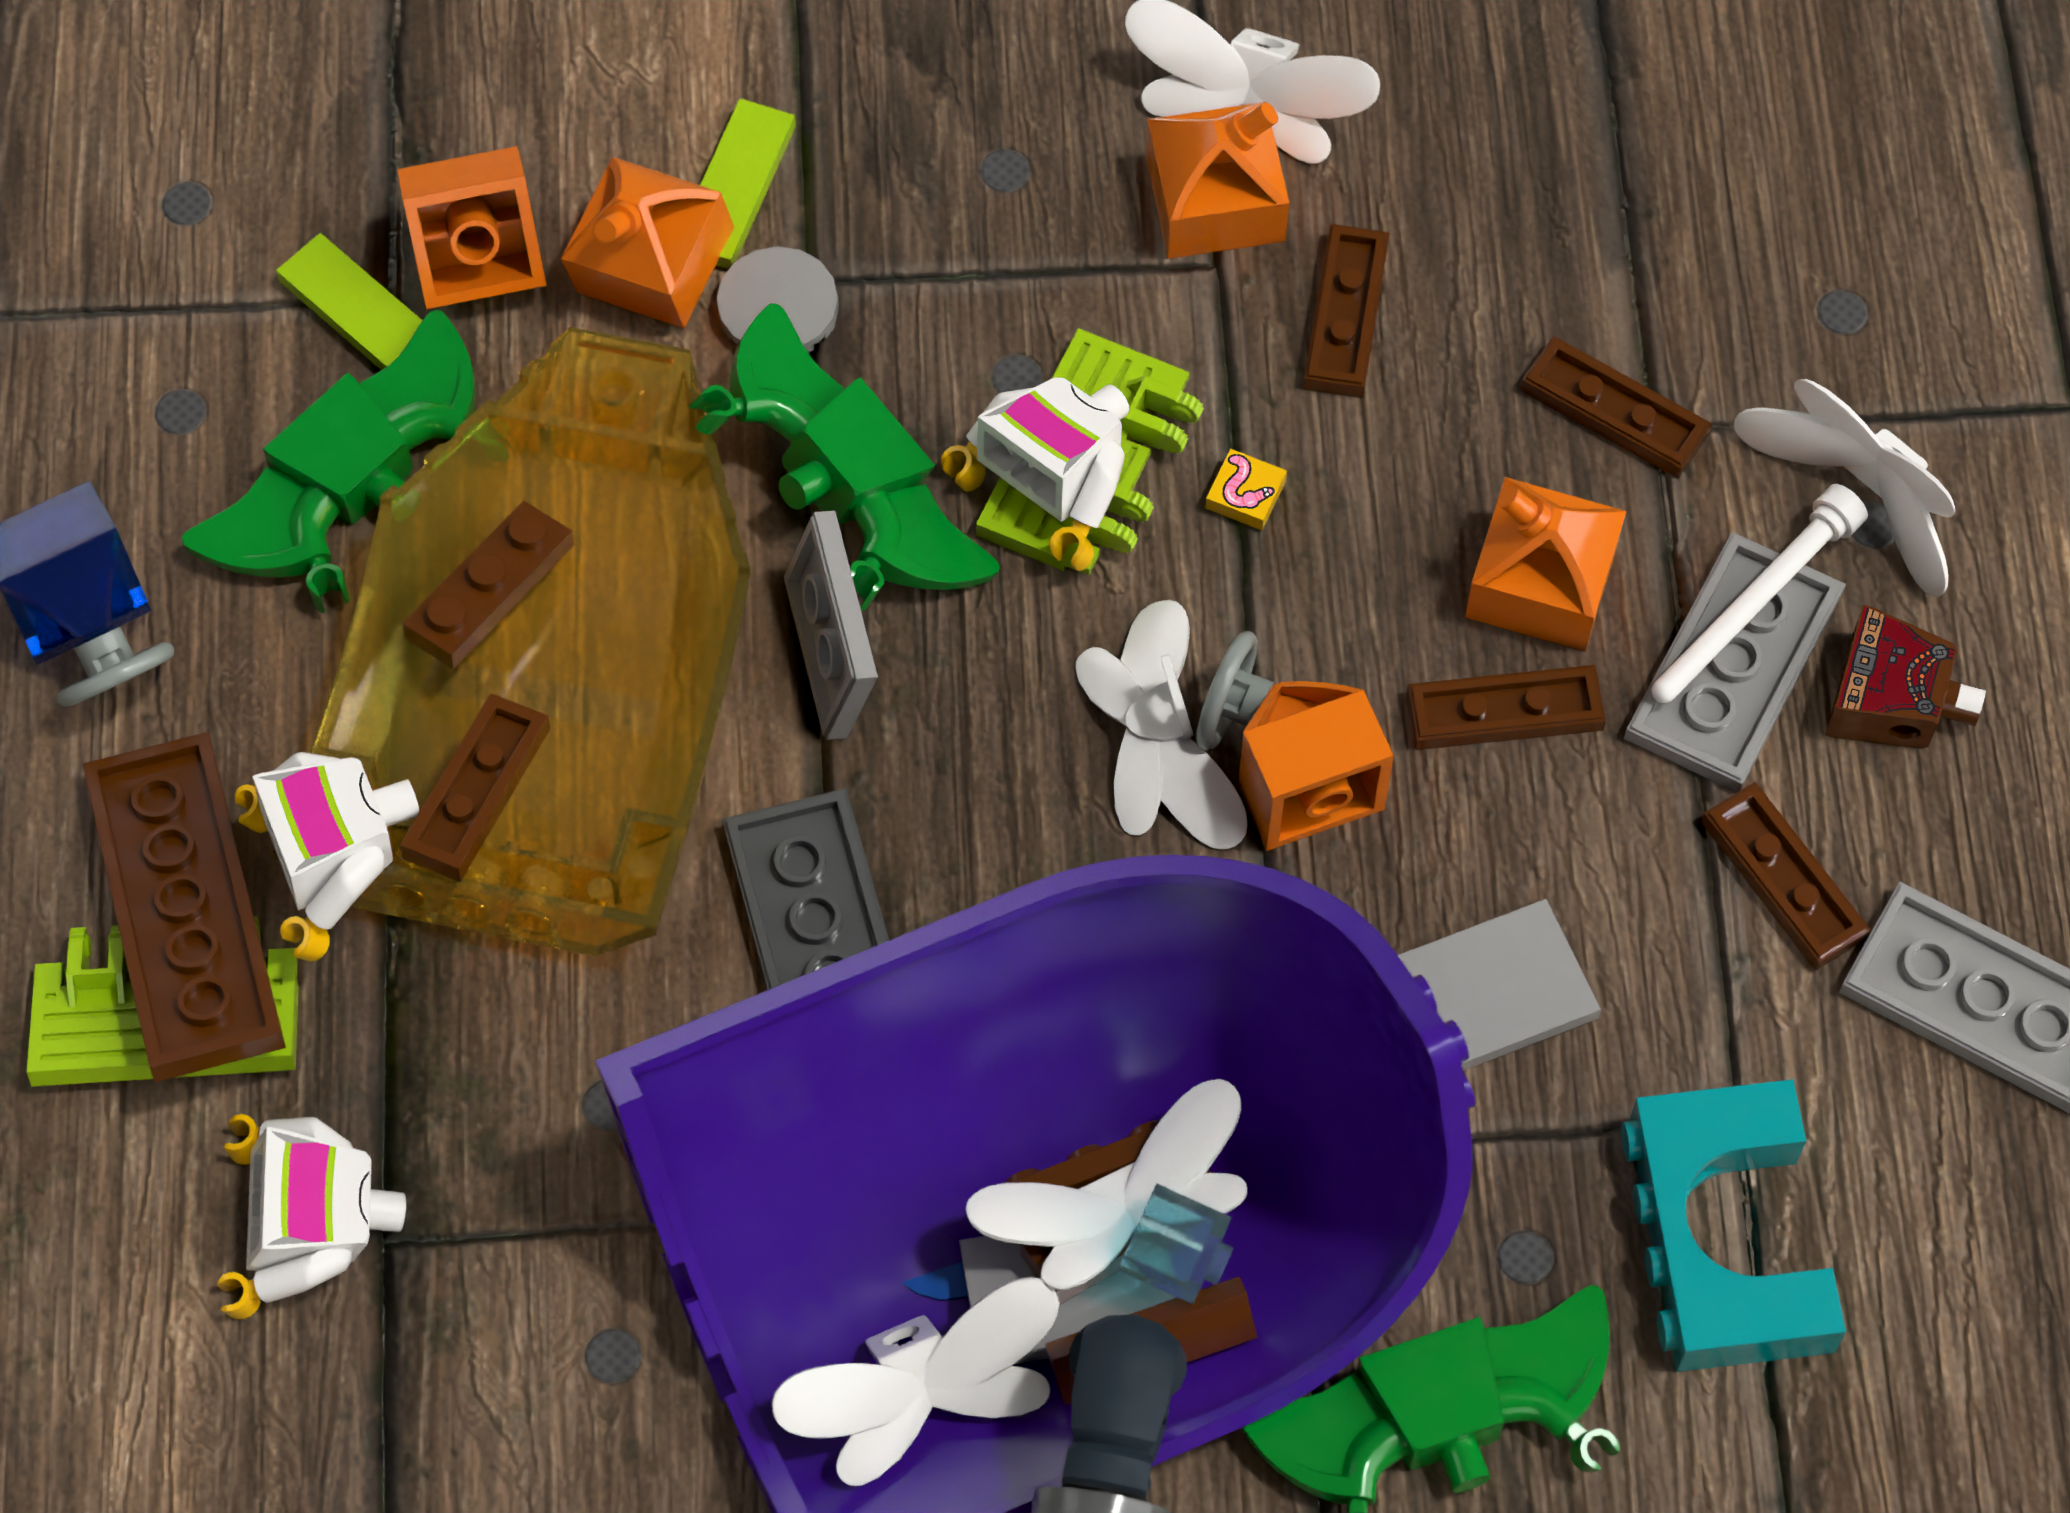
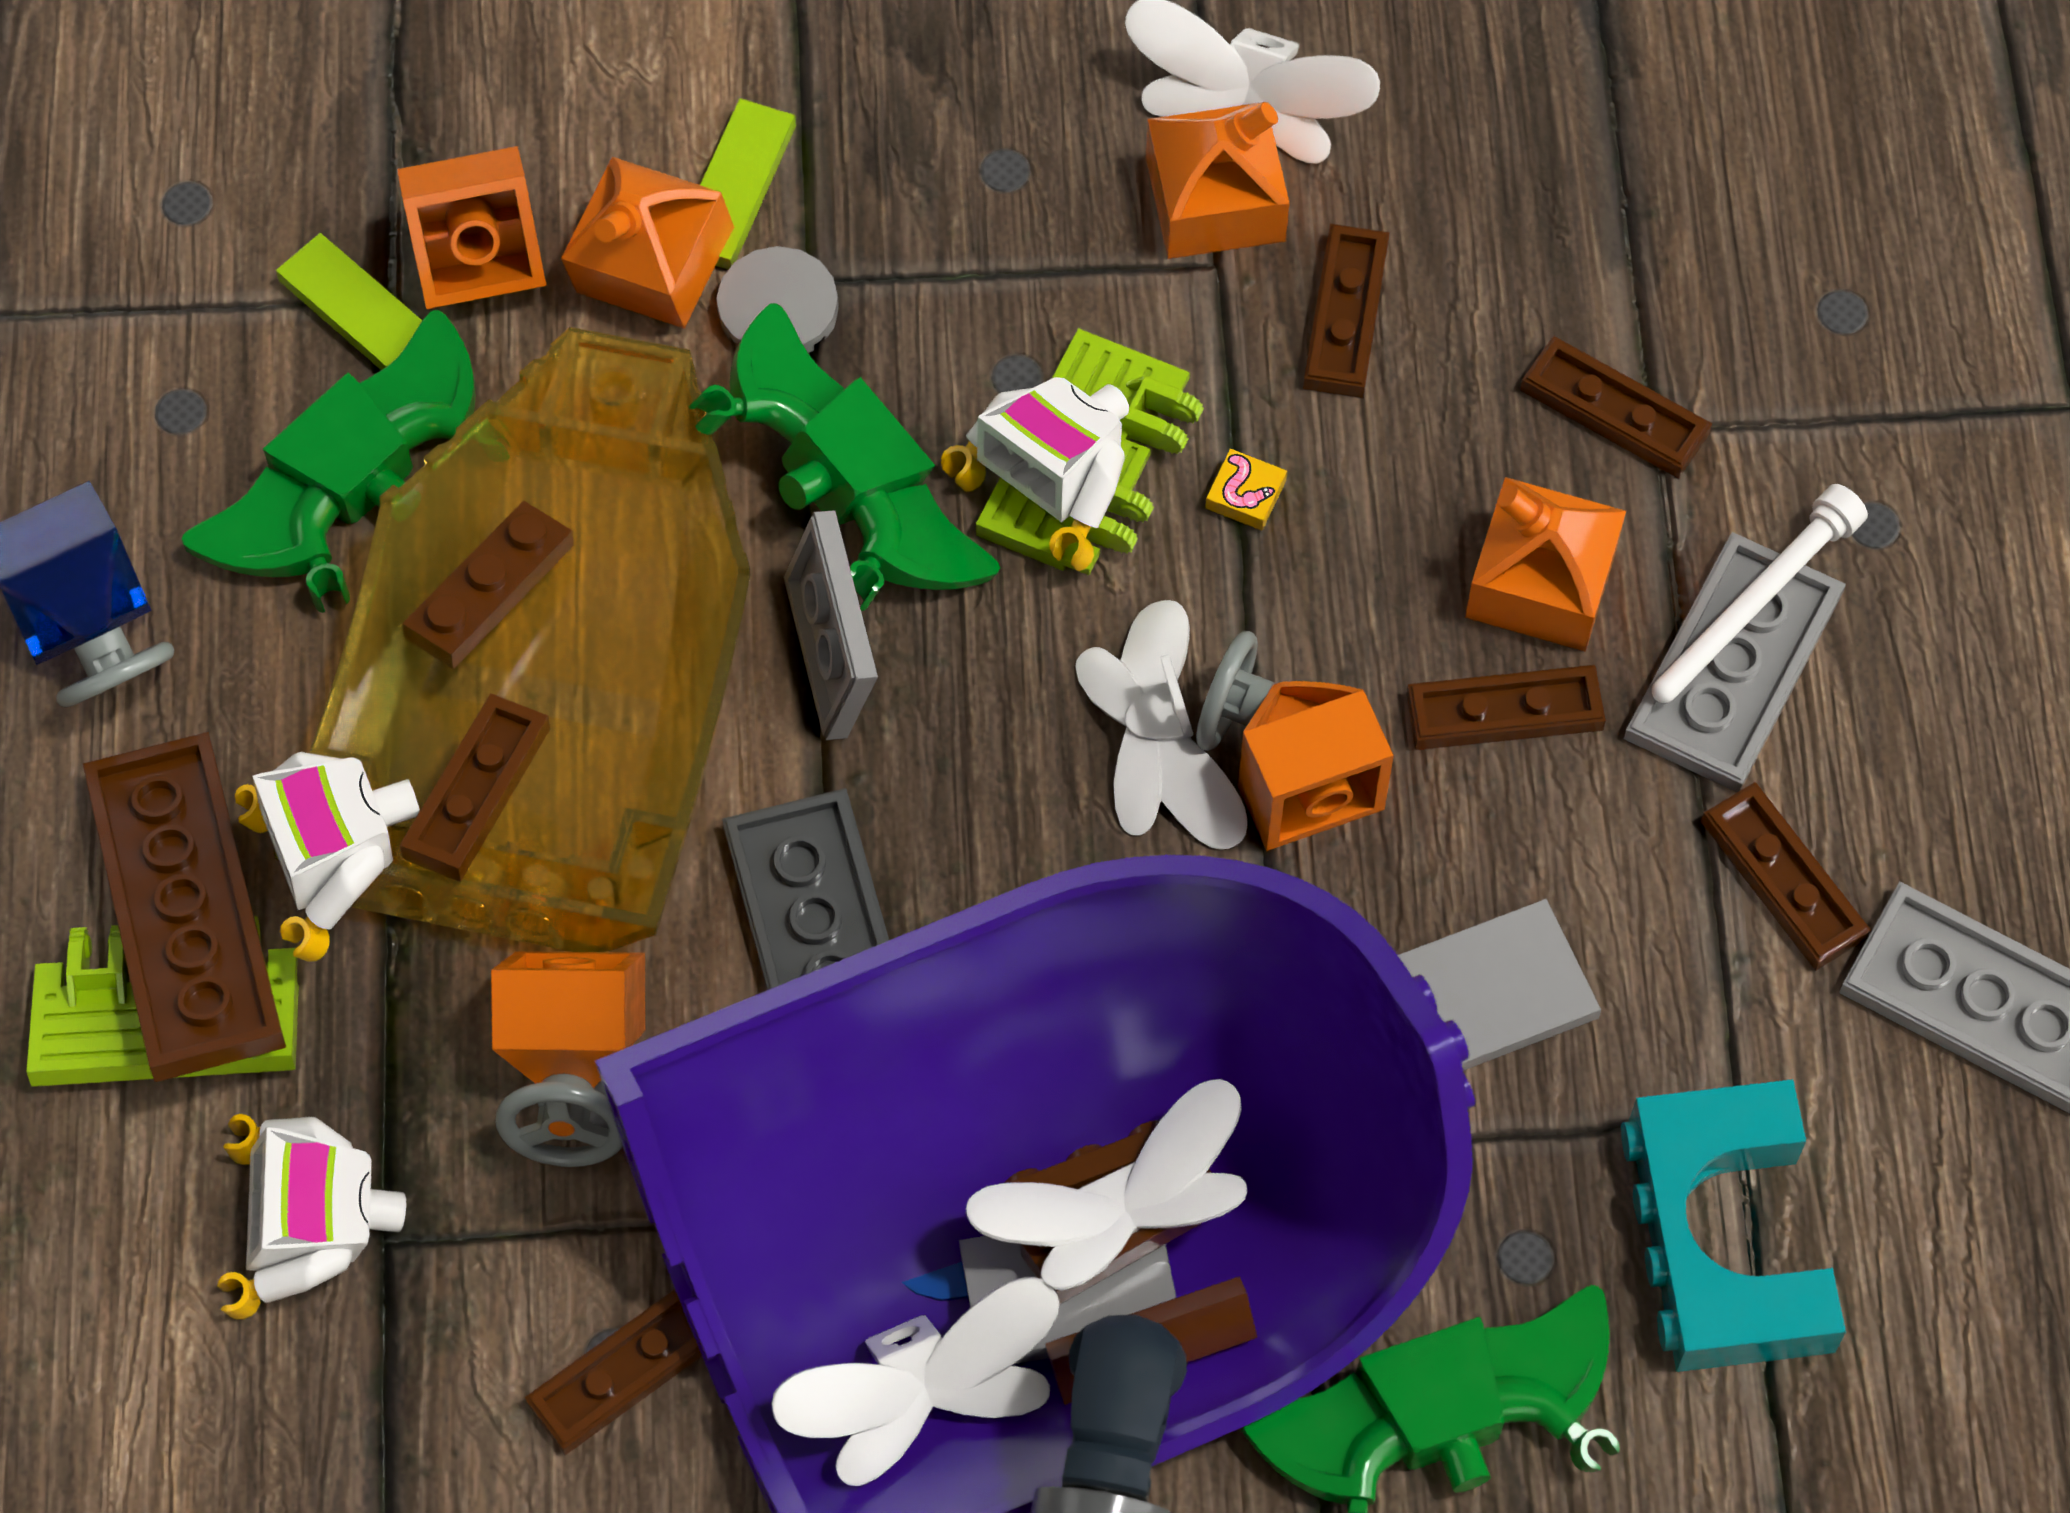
(552, 1025): none -> orange piece
(615, 1374): none -> reddish brown tile
(1177, 1245): clear light blue brick -> none
(1839, 437): white piece -> none
(1898, 685): torso -> none

